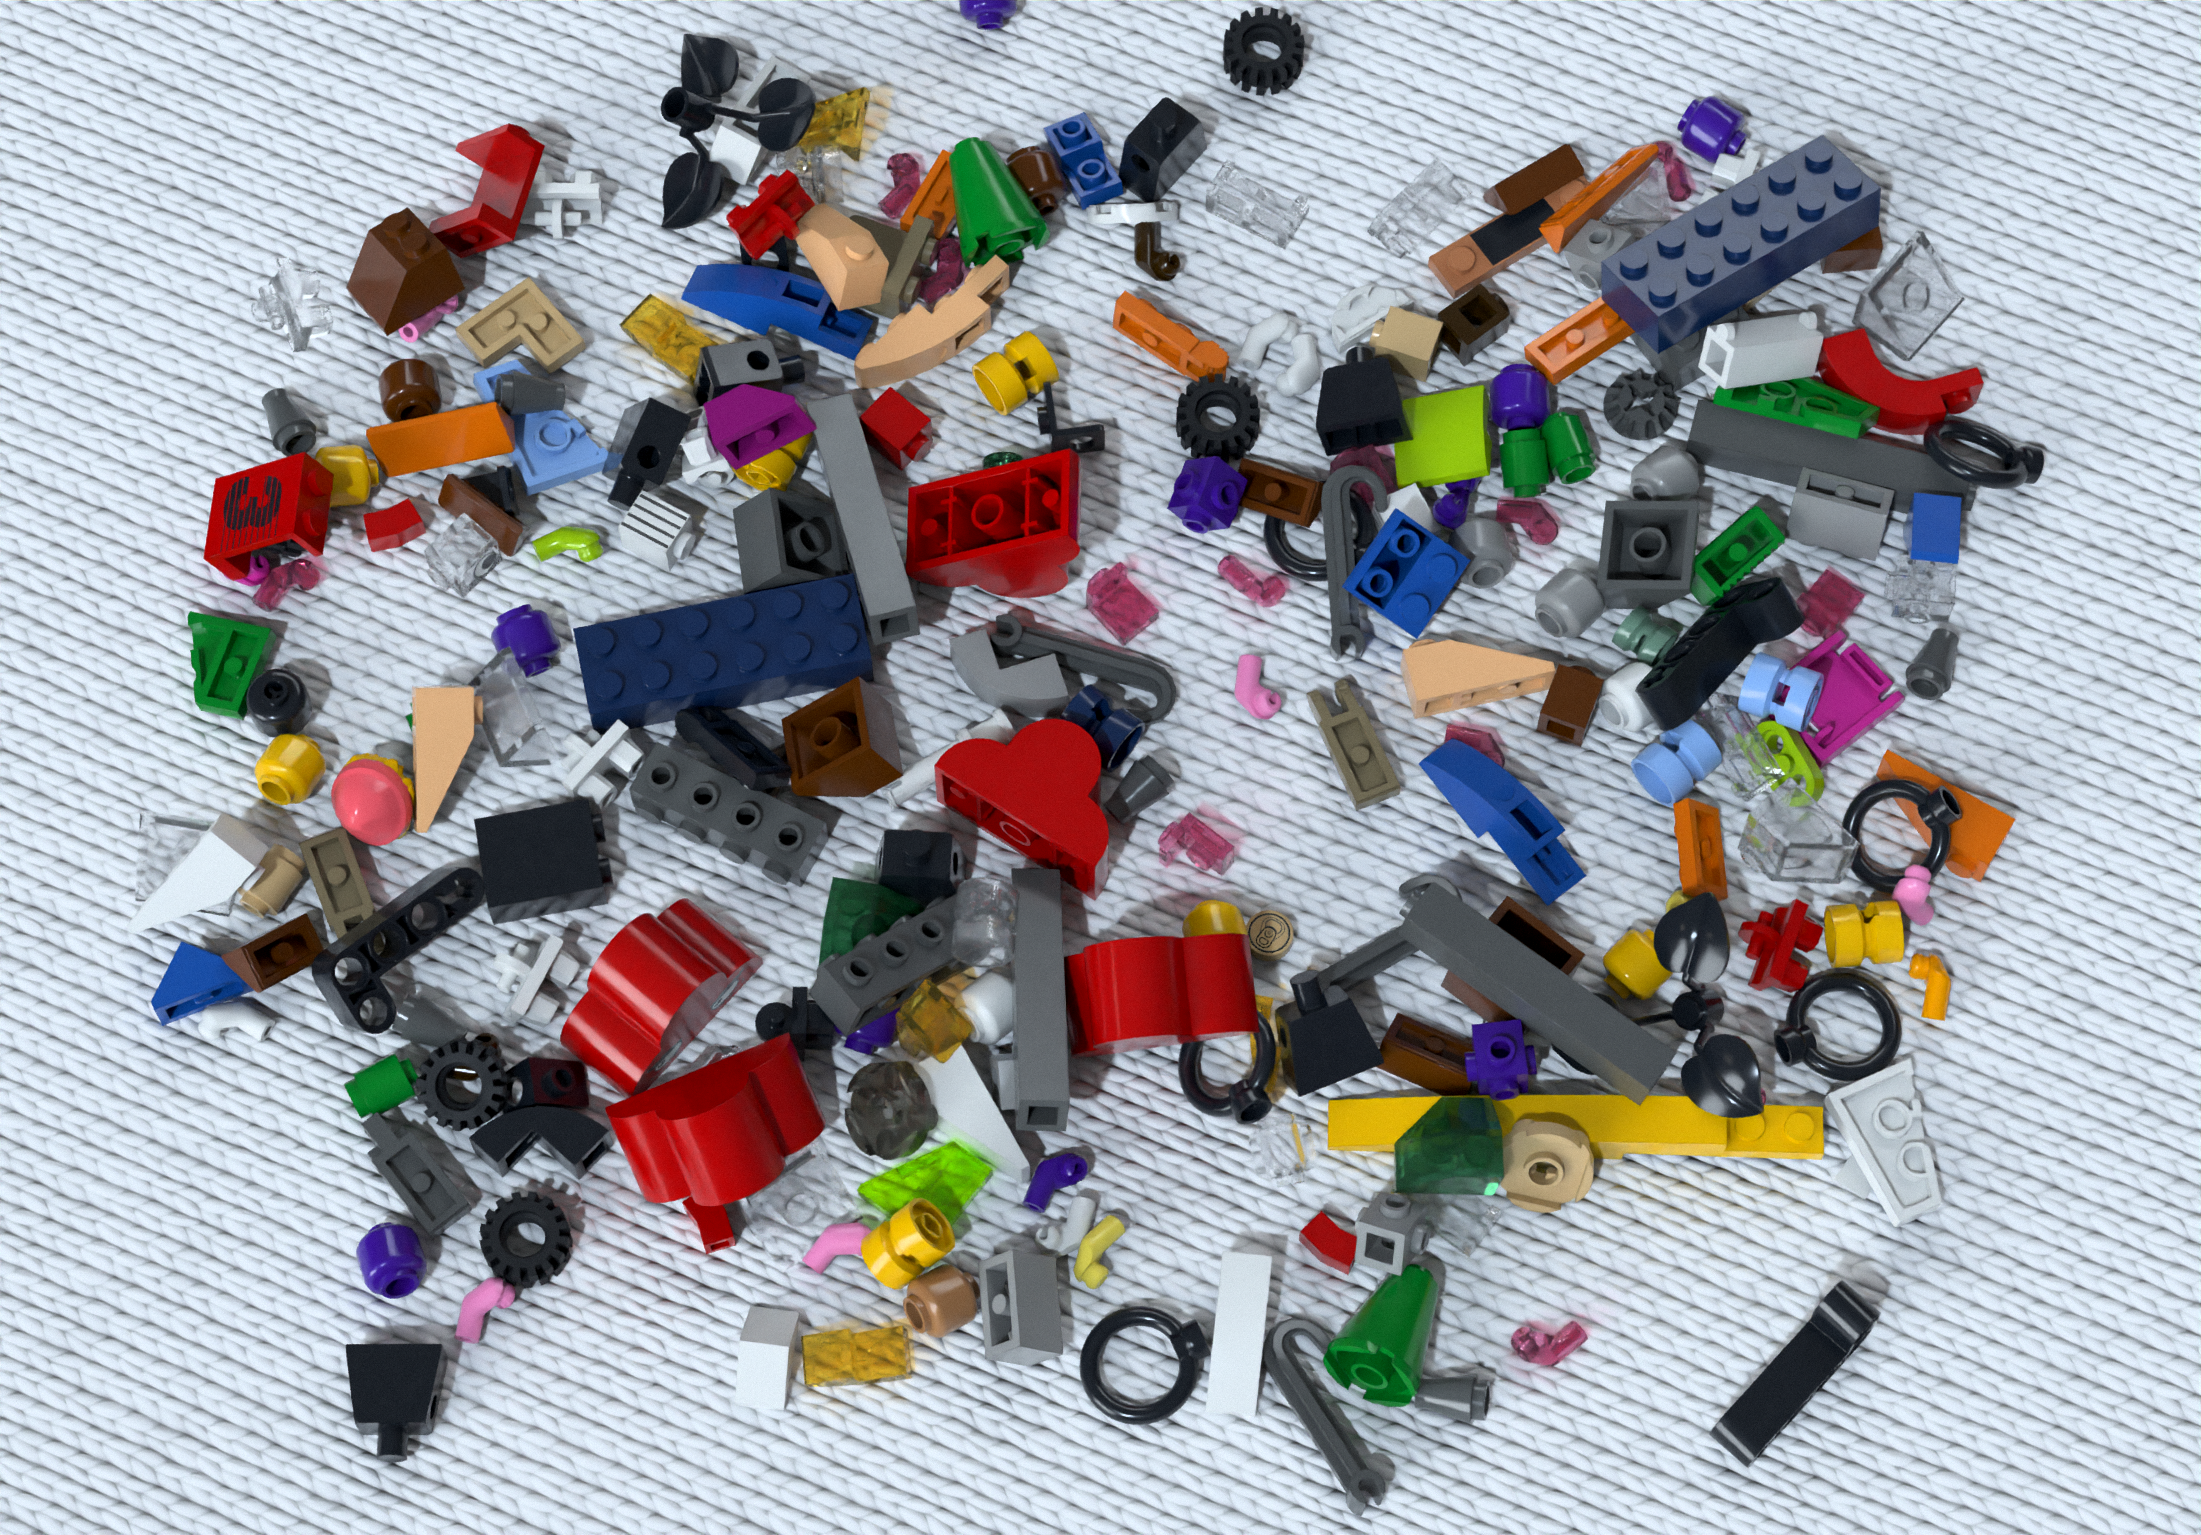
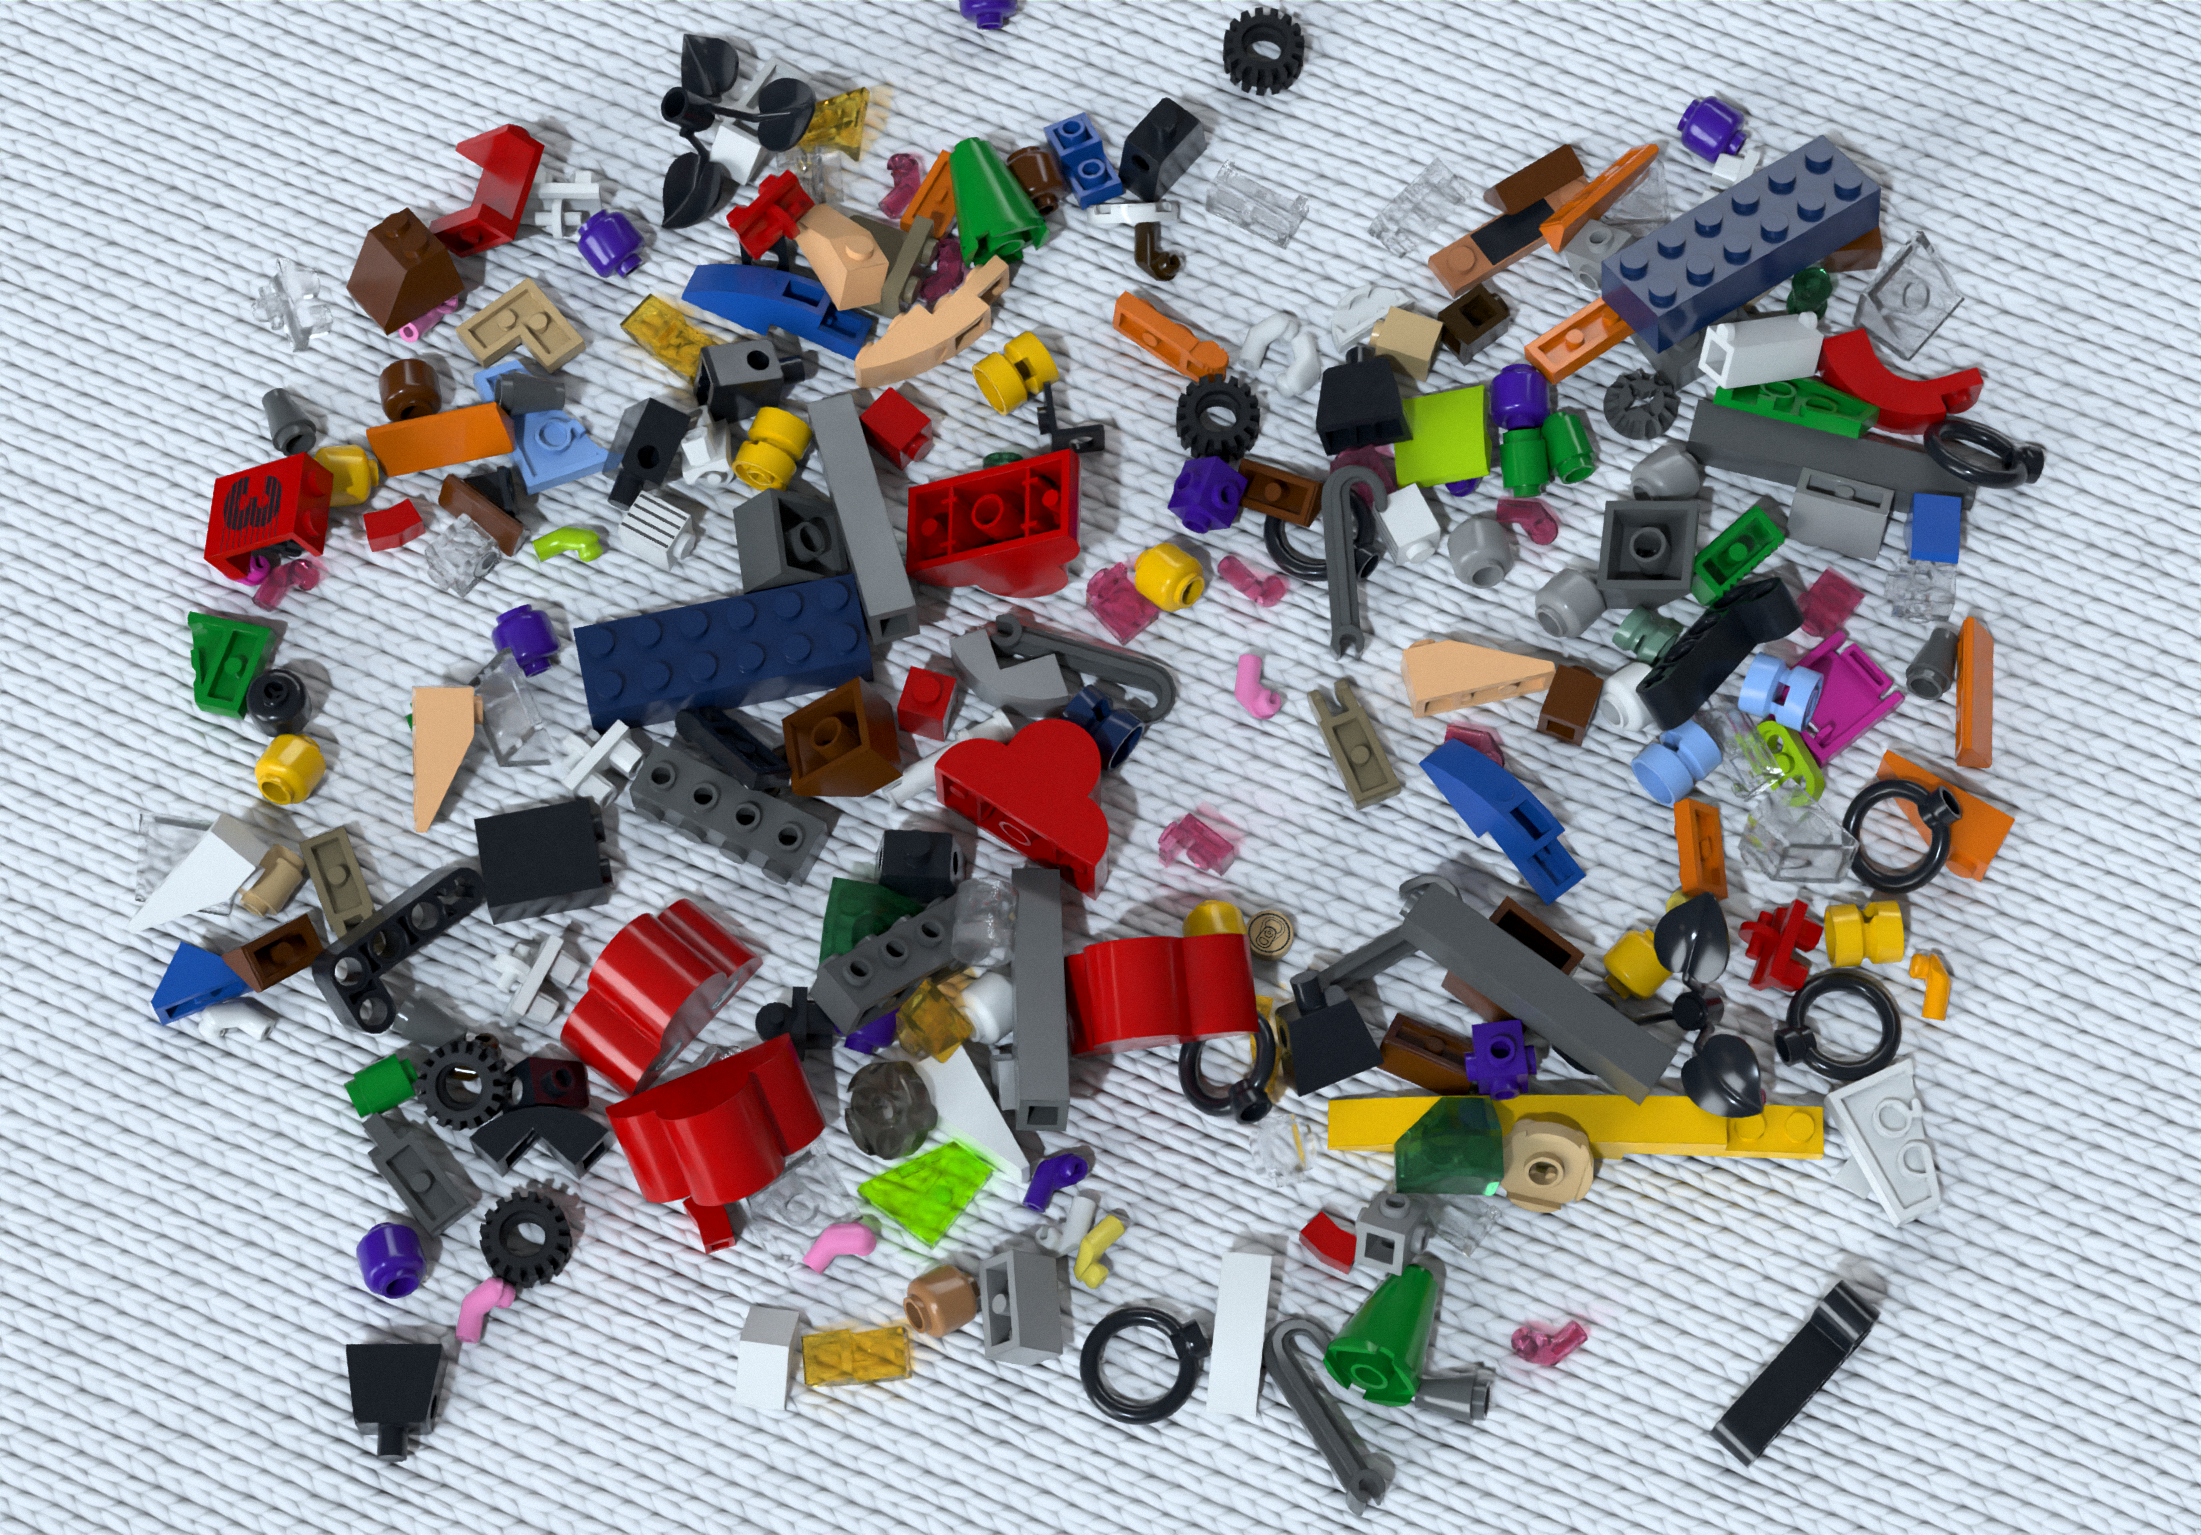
(373, 799): coral hair -> none
(611, 244): none -> dark purple head
(754, 423): magenta slope -> none
(907, 1243): yellow wheel -> none
(927, 703): none -> red brick
(1139, 789): dark grey cone -> none
(1169, 577): none -> yellow head
(1405, 573): blue slope -> none
(1452, 508): dark purple arm -> none
(1675, 173): clear pink arm -> none
(1810, 282): none -> clear green bush
(1912, 893): bright pink arm -> none
(1974, 696): none -> orange slope

